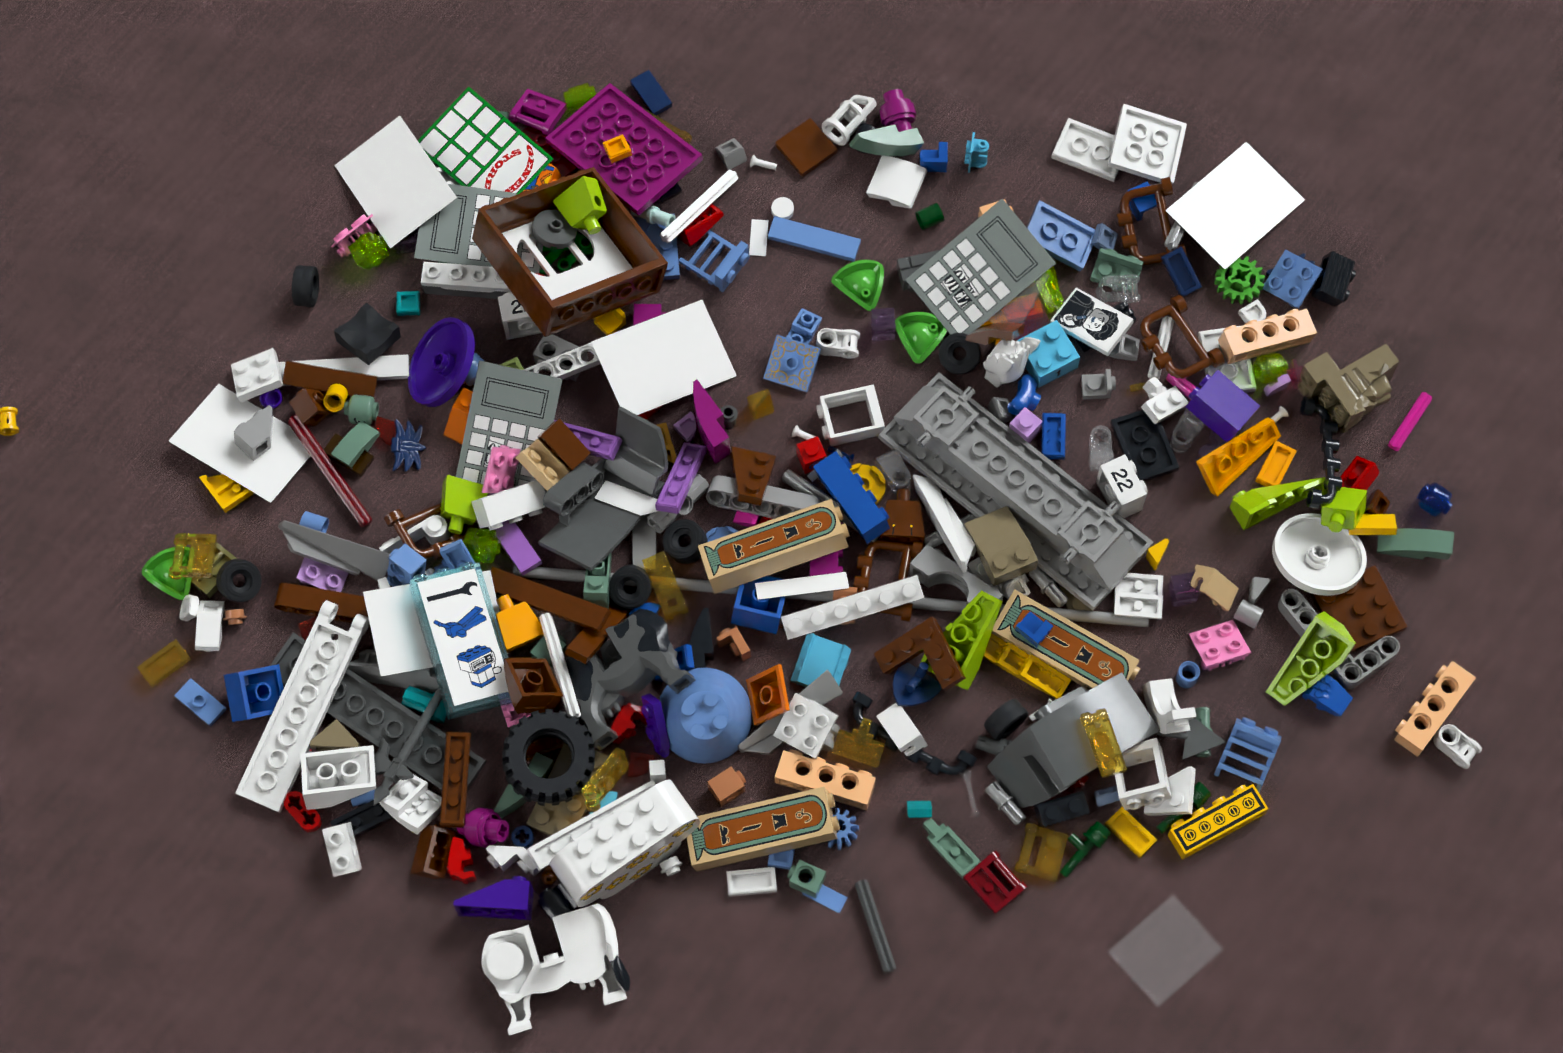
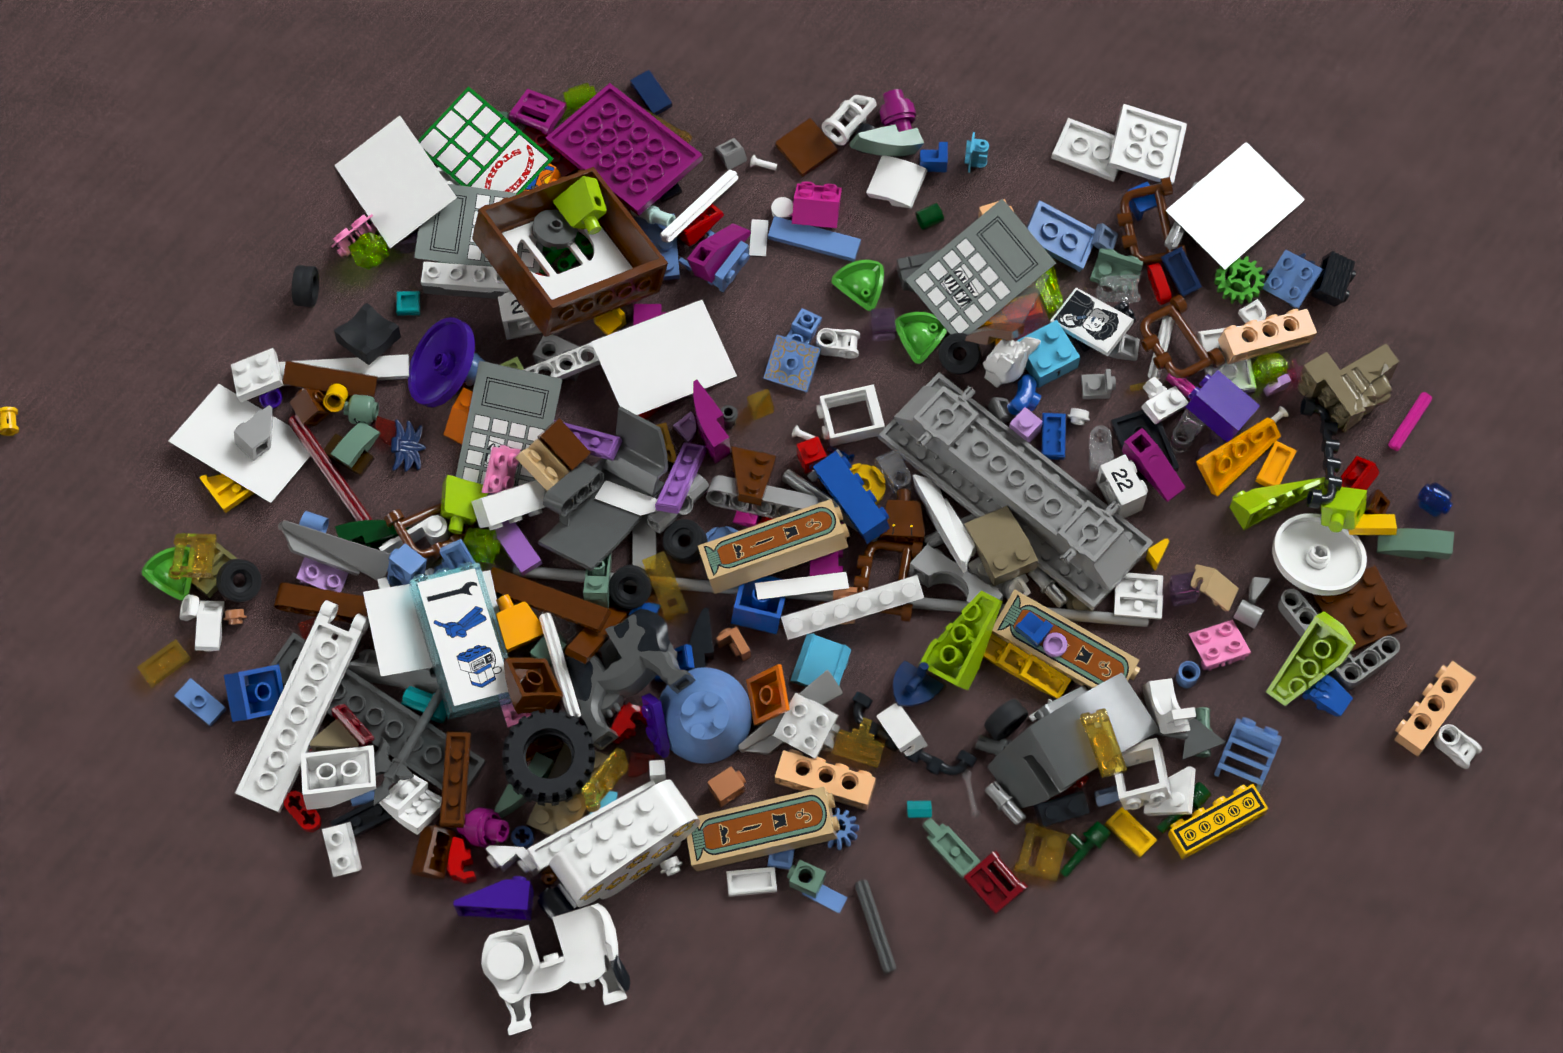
(352, 724): none -> dark red slope
(367, 532): none -> dark green slope
(617, 148): light orange tile -> none
(714, 251): none -> magenta slope
(816, 205): none -> dark pink slope
(923, 638): reddish brown plate -> none
(1055, 645): none -> lavender tile
(1078, 416): none -> white plate
(1153, 464): none -> magenta slope
(1159, 283): none -> red beam
(1165, 950): clear piece -> none

